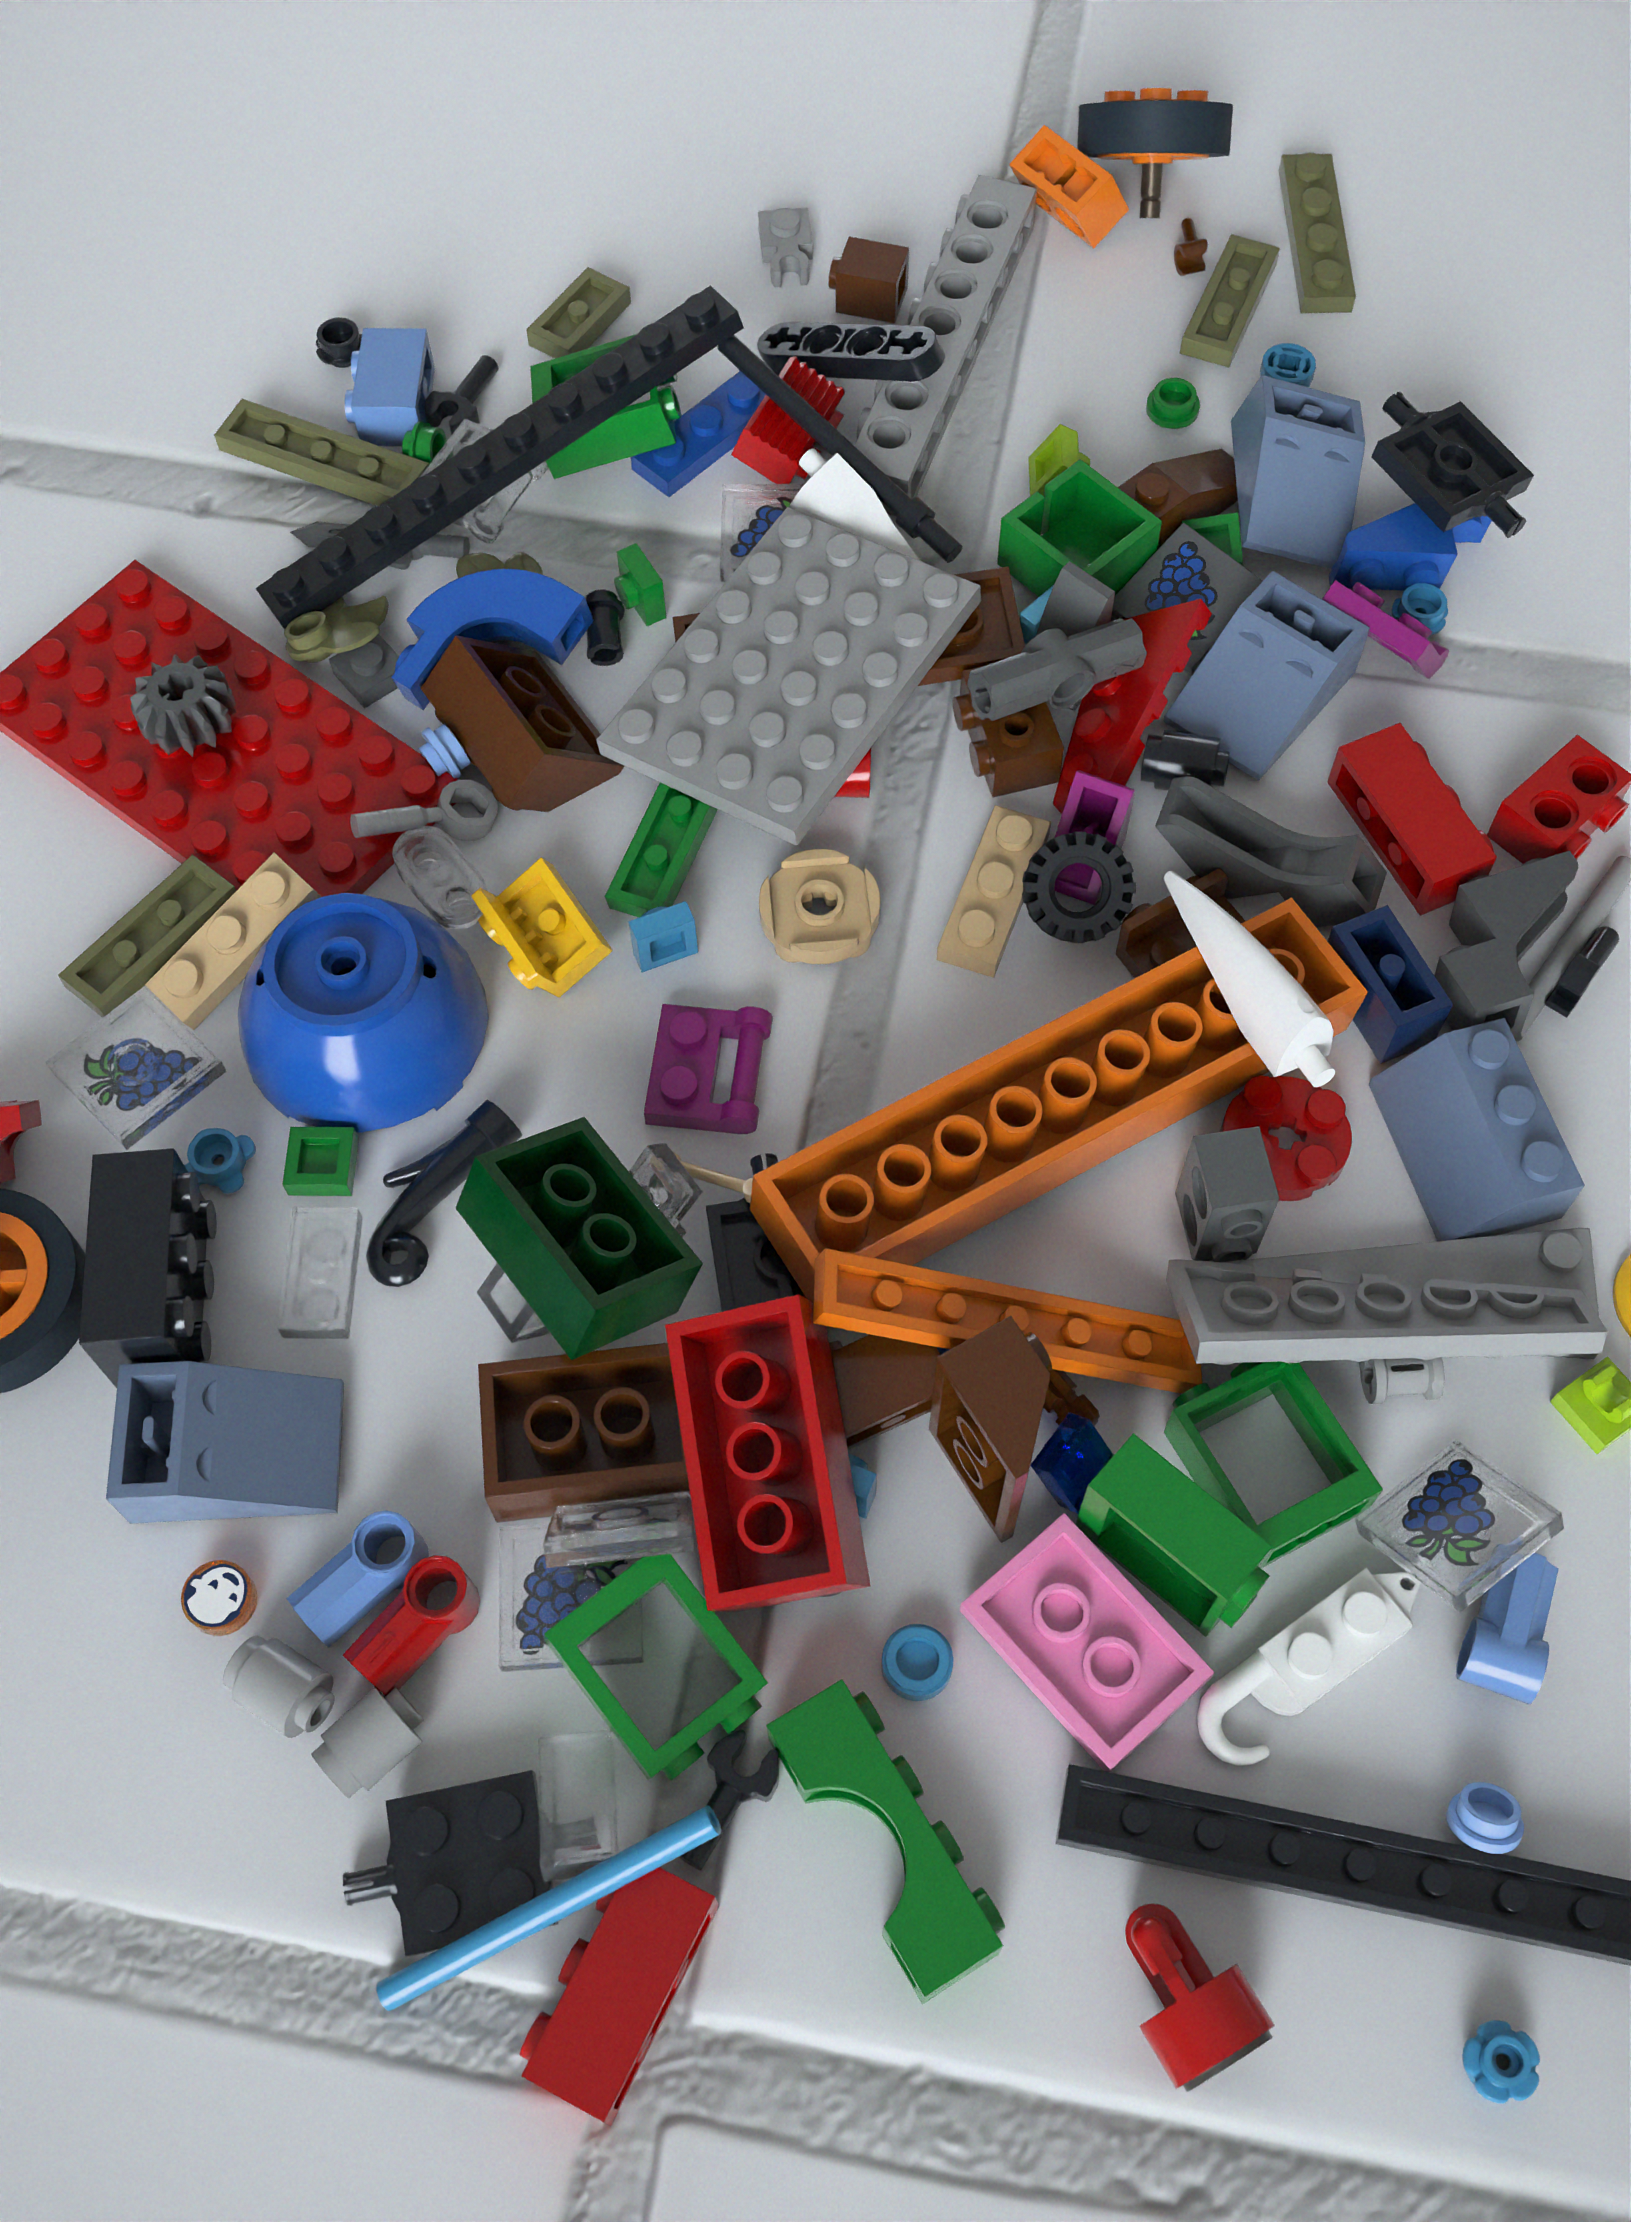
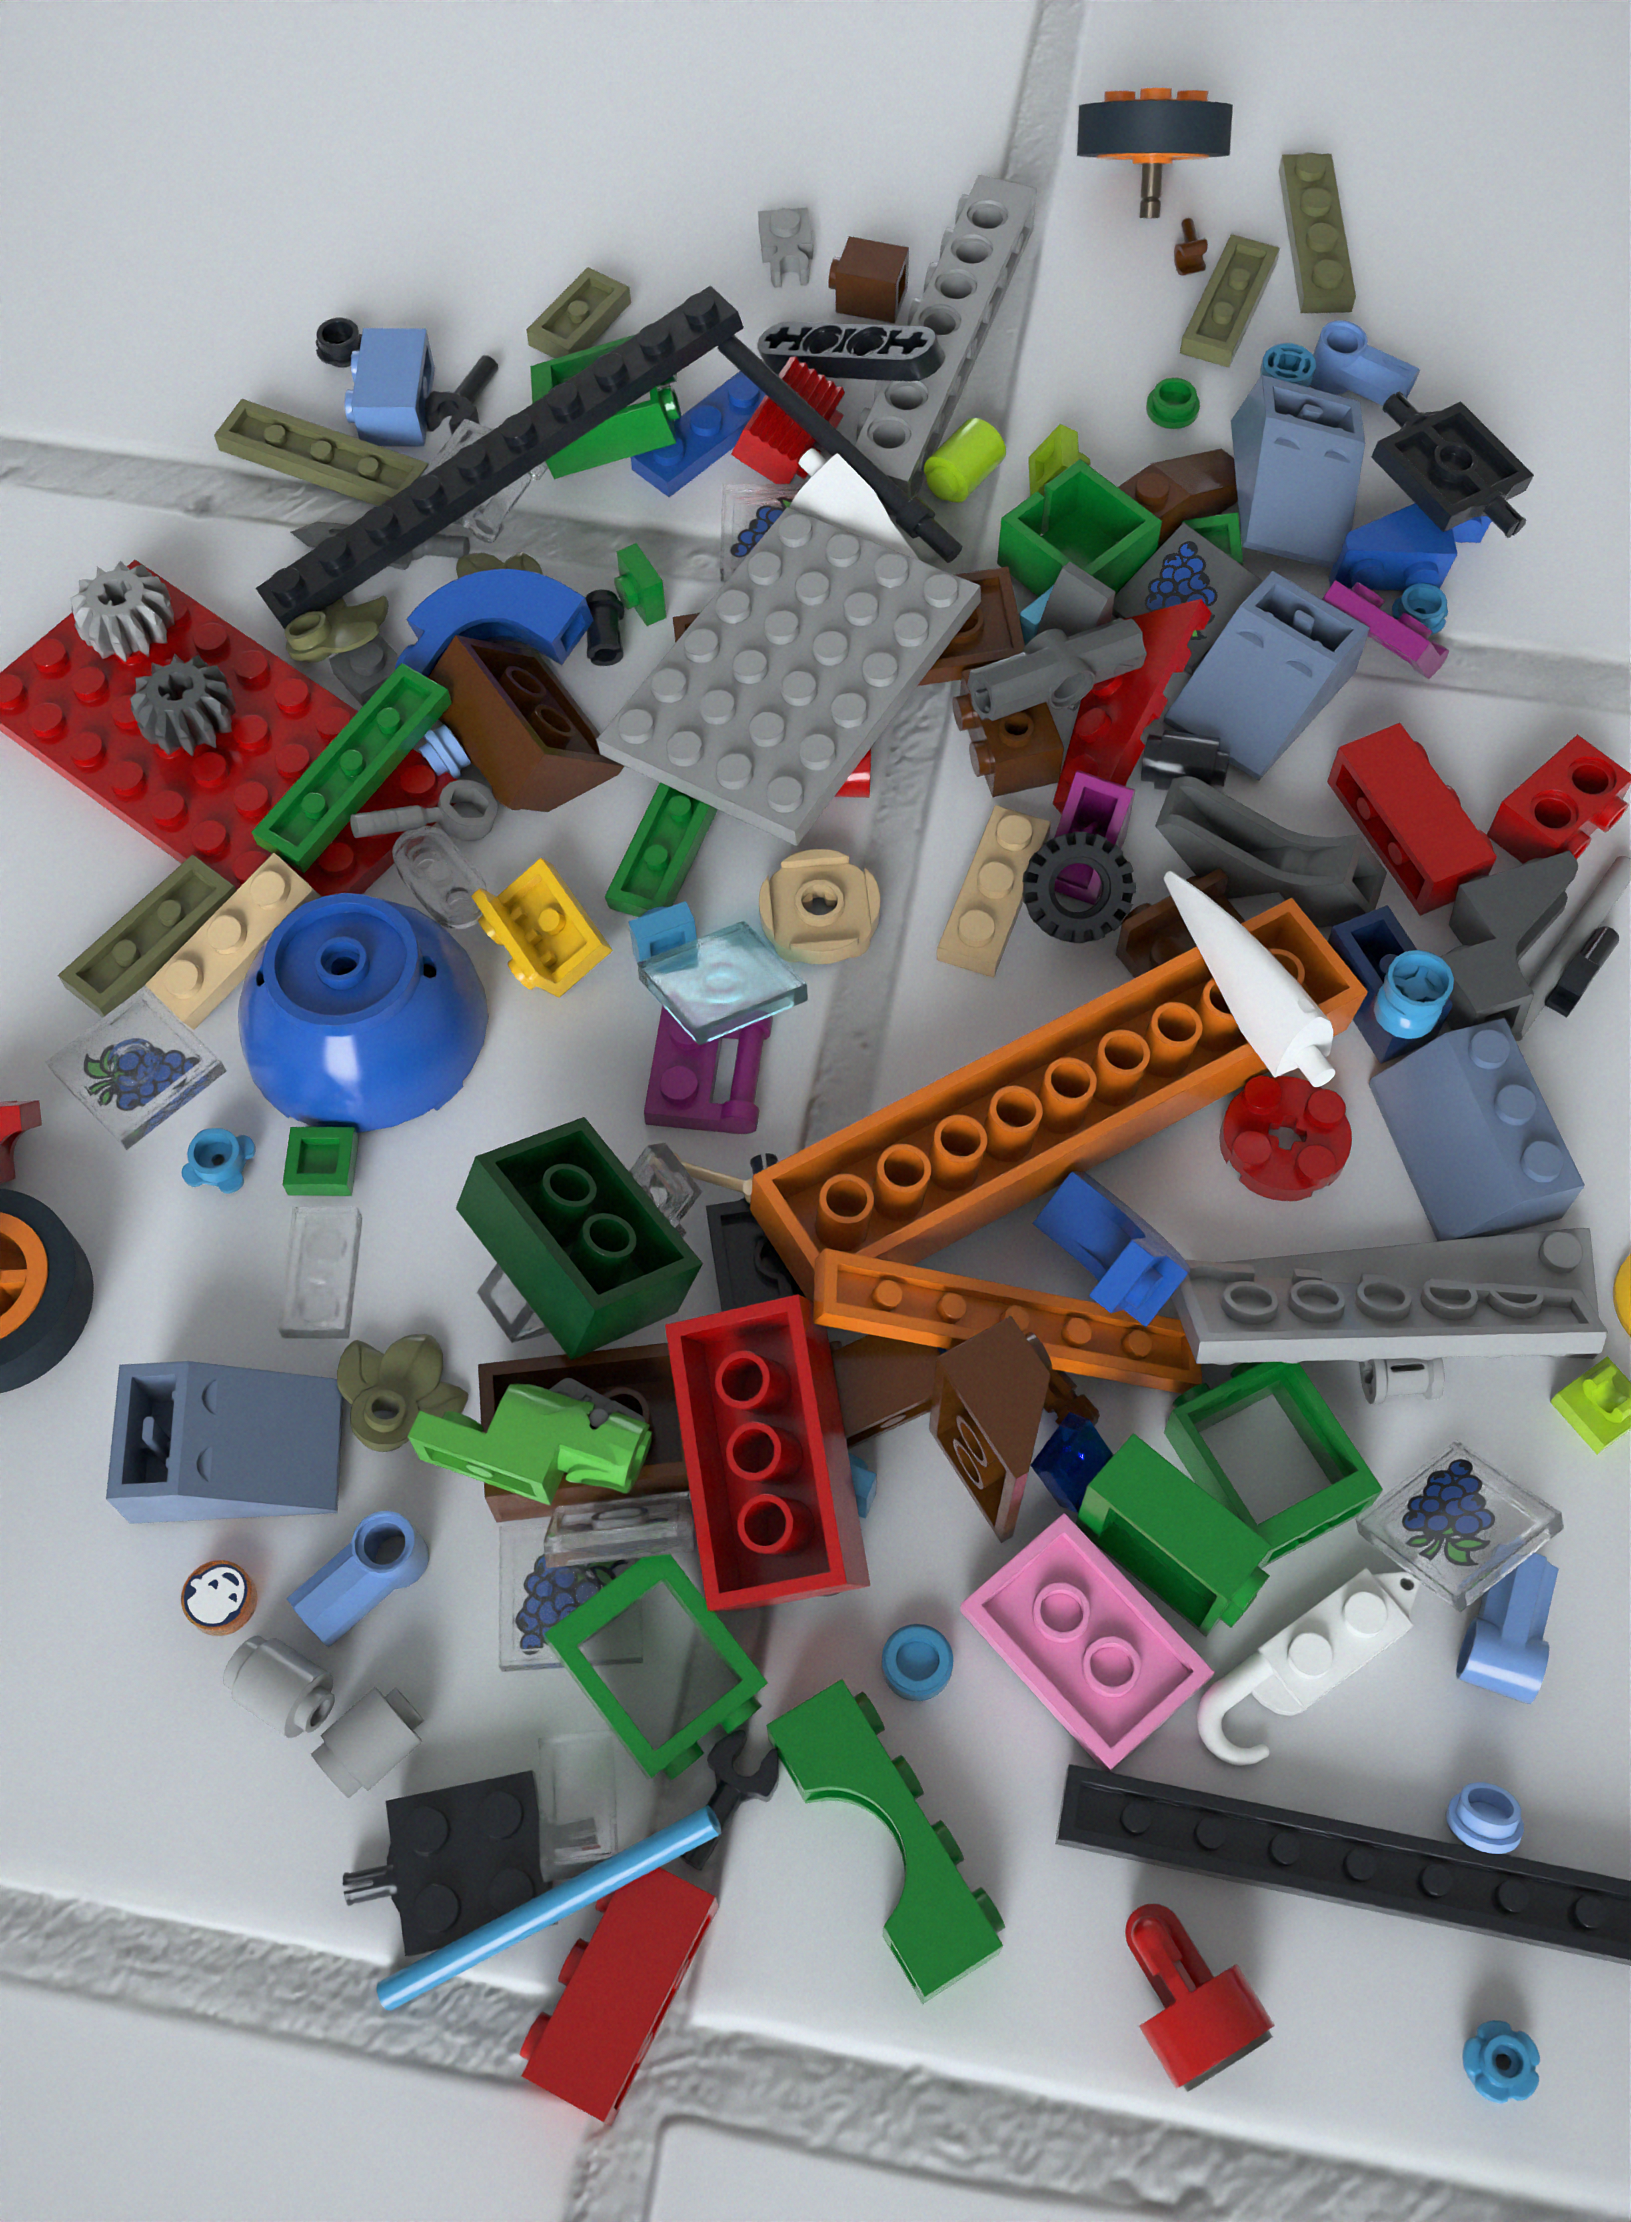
(122, 611): none -> light grey gear
(146, 1262): black brick -> none
(352, 767): none -> green plate
(399, 1382): none -> olive plate
(409, 1631): red piece -> none
(423, 442): green plate -> none
(431, 1182): black plant -> none
(538, 1439): none -> bright green plate
(722, 982): none -> clear light blue tile
(964, 460): none -> lime brick
(1070, 186): orange brick -> none
(1116, 1245): none -> blue arch
(1226, 1195): dark grey brick -> none
(1350, 364): none -> medium blue piece
(1413, 994): none -> dark azure wheel

